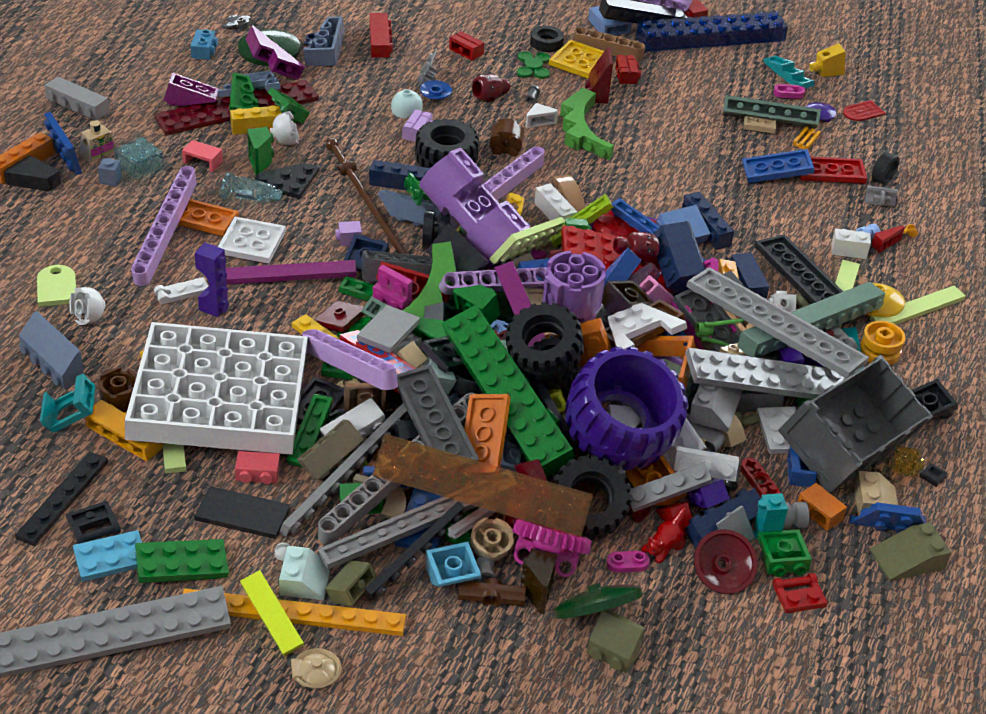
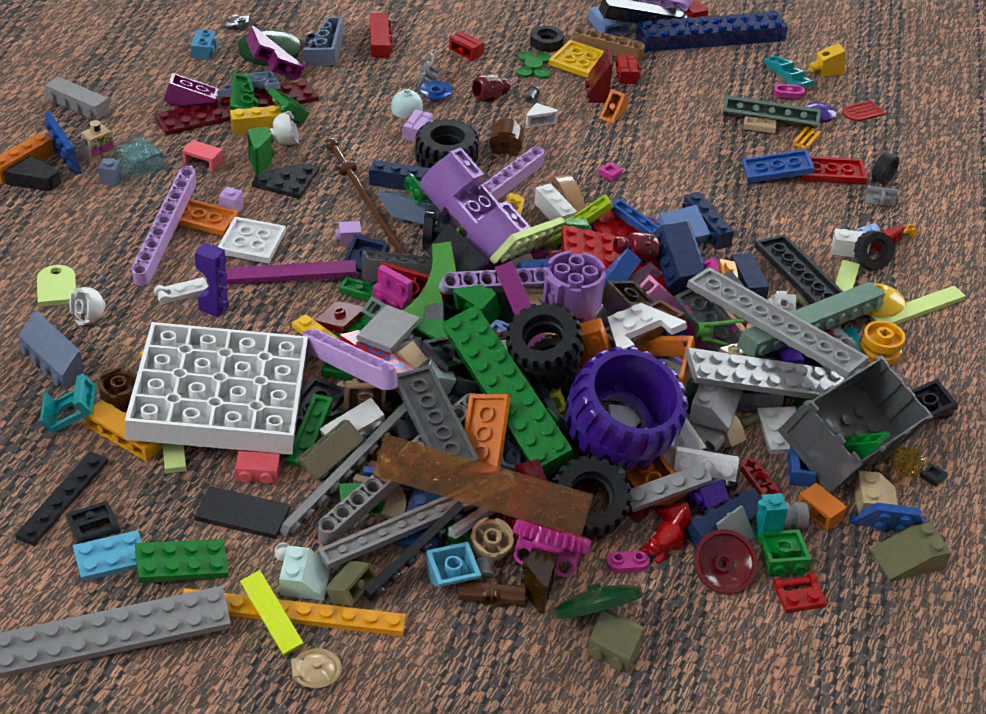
(231, 199): none -> lavender brick
(248, 189): clear light blue piece -> none
(577, 132): bright green arch -> none
(610, 171): none -> dark pink plate
(614, 106): none -> orange slope
(864, 443): none -> green slope
(886, 250): none -> black tyre

